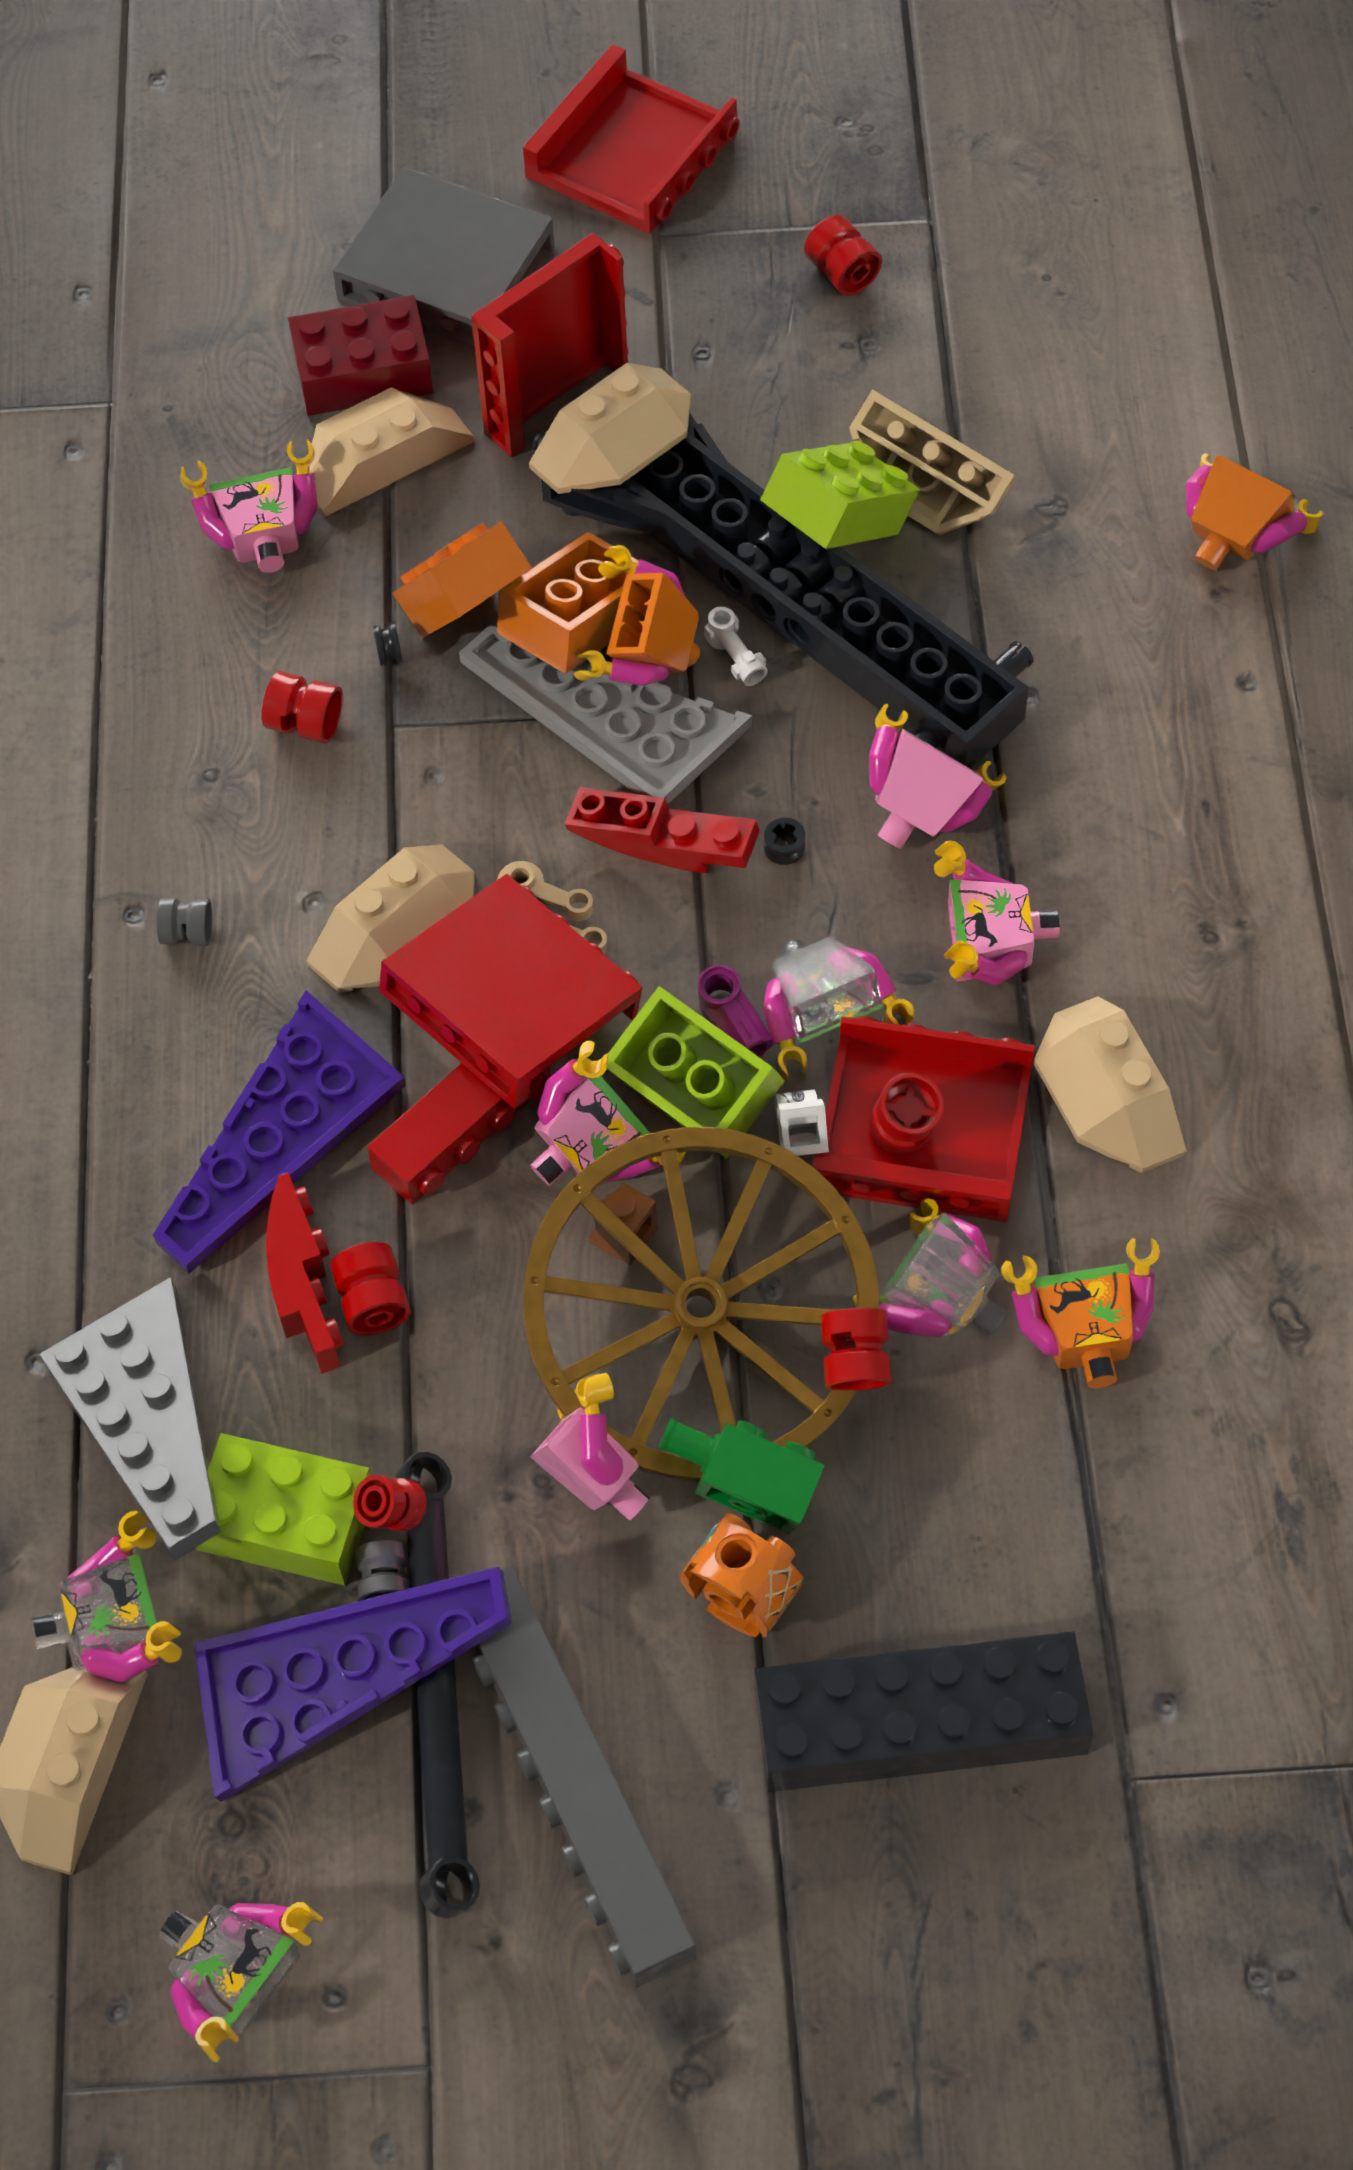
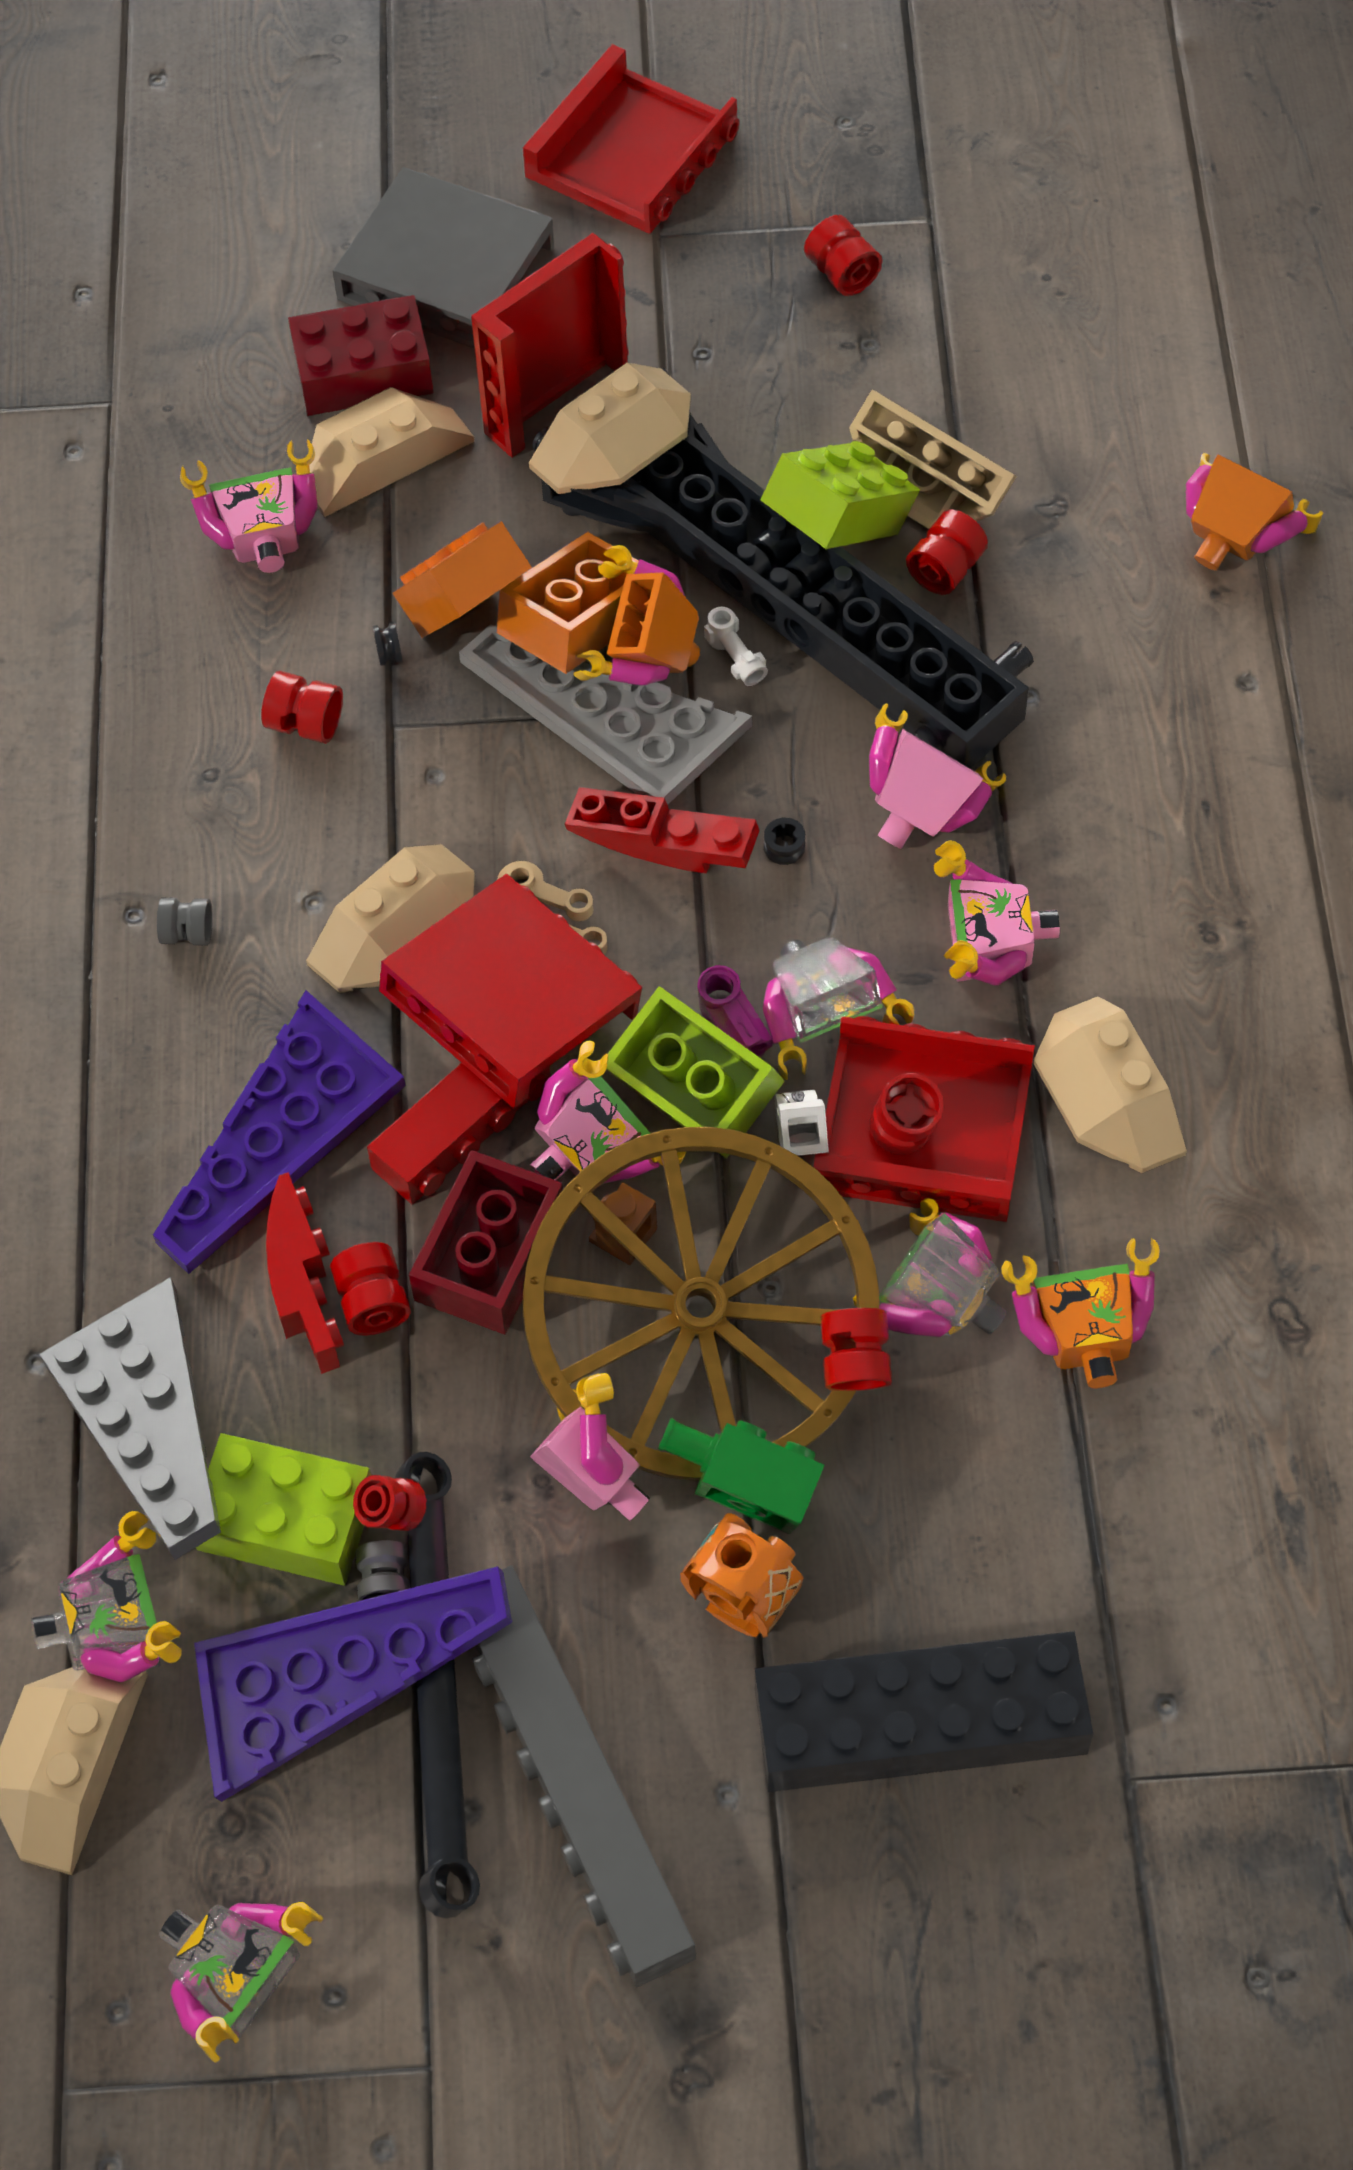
(483, 1242): none -> dark red brick
(947, 552): none -> red wheel

